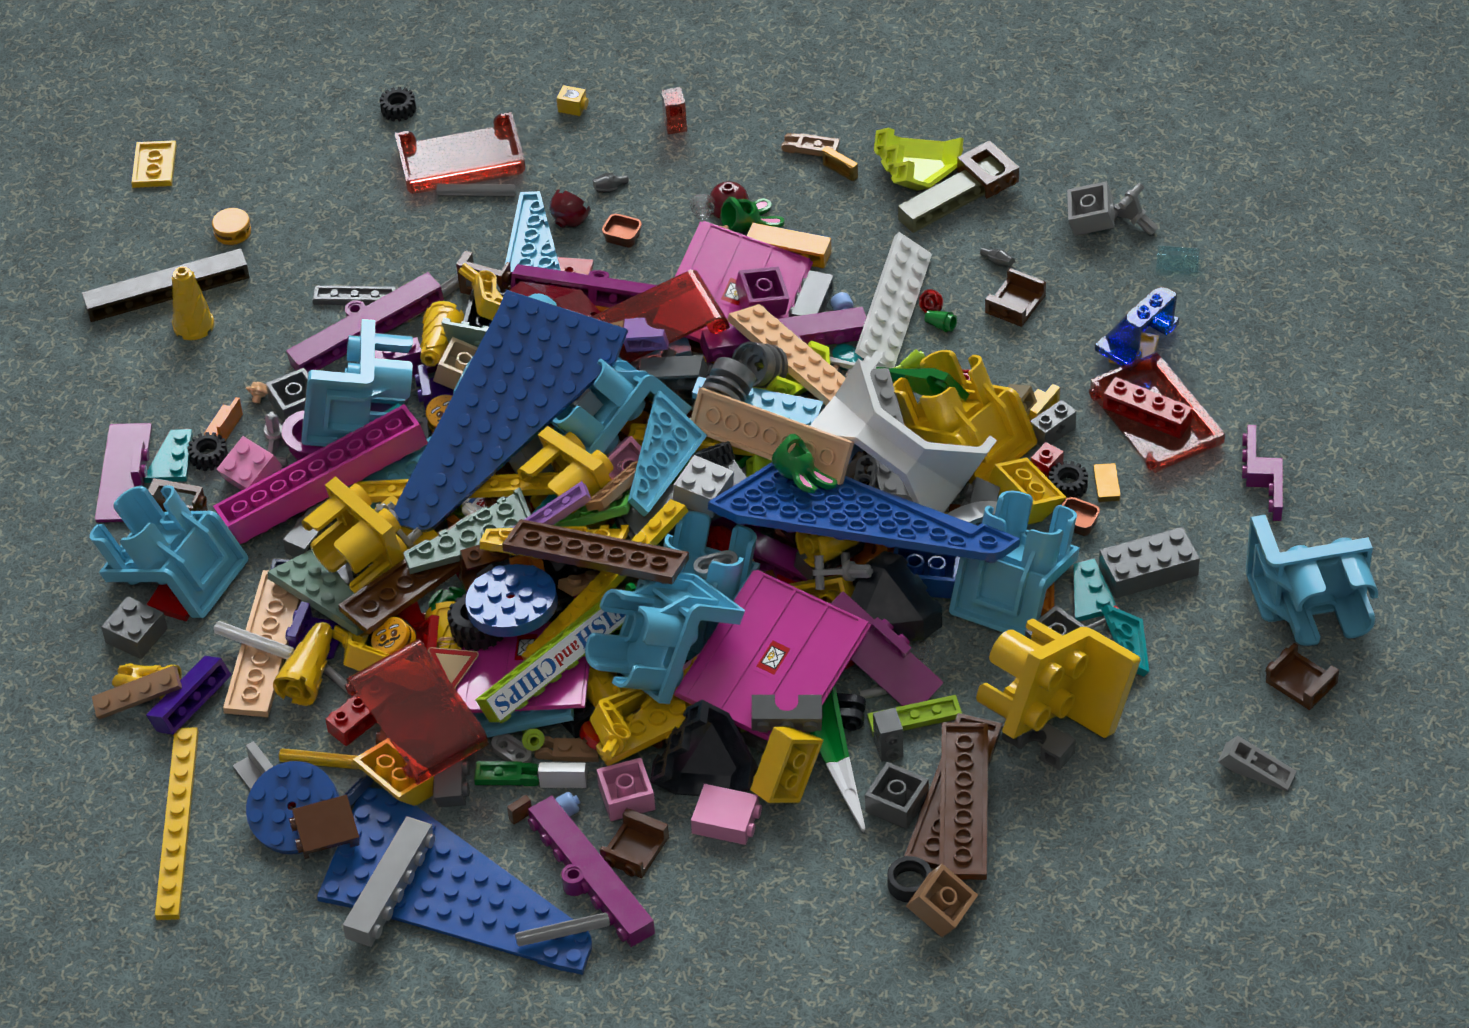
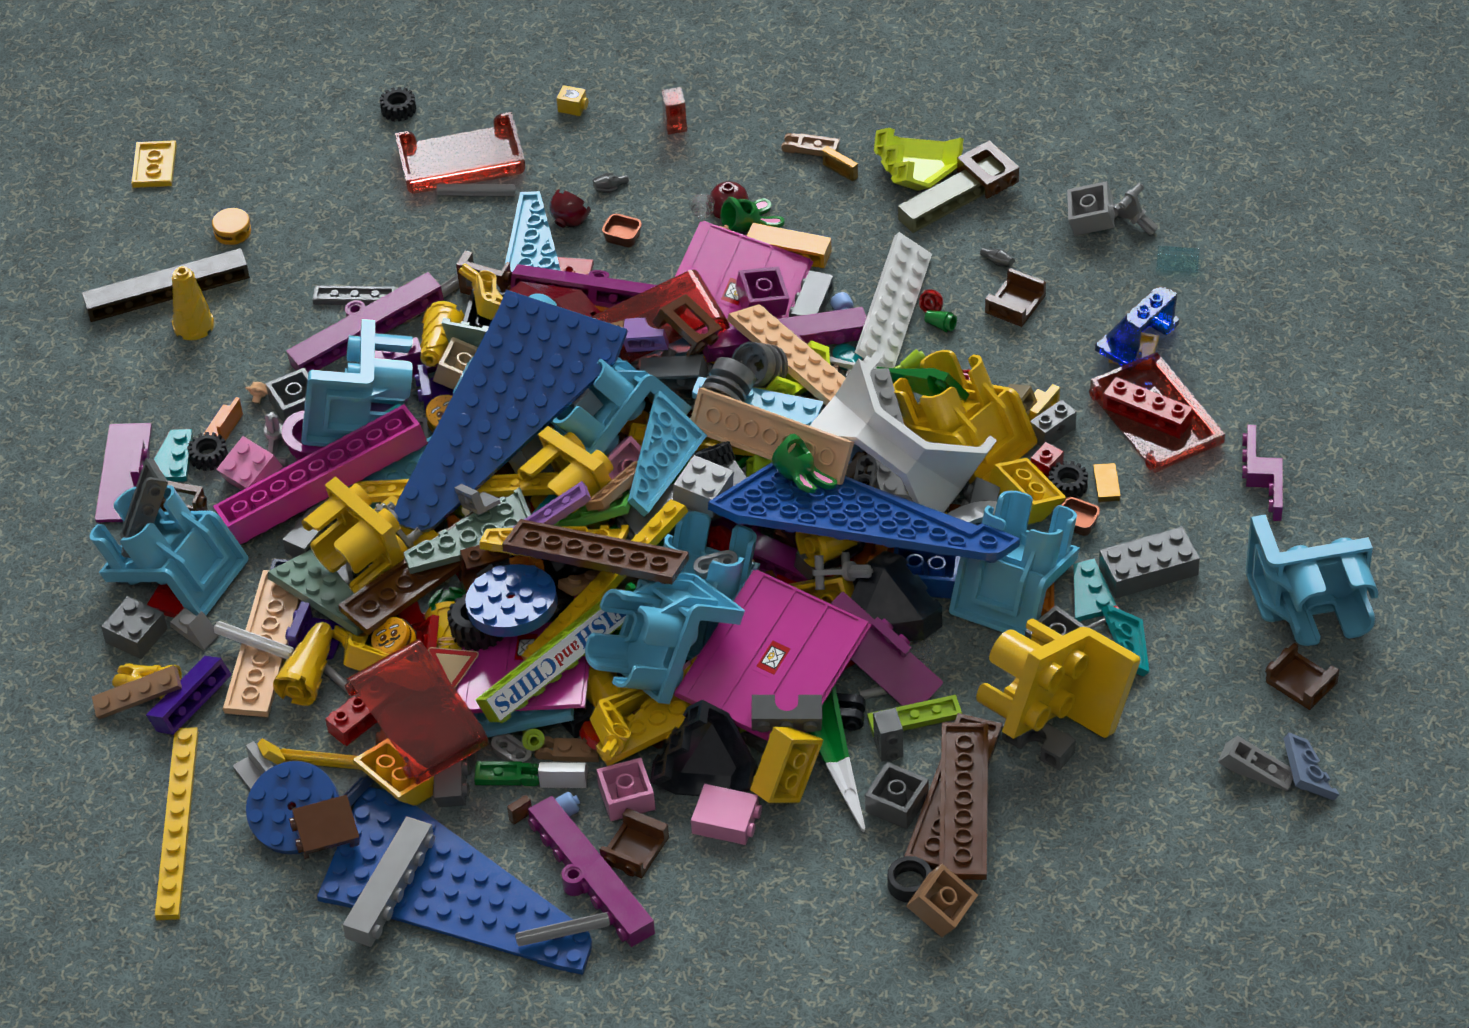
(145, 500): none -> dark grey bracket
(195, 628): none -> light grey slope
(270, 752): none -> yellow tile
(475, 501): none -> light grey panel
(670, 314): none -> reddish brown panel
(1305, 768): none -> sand blue wing

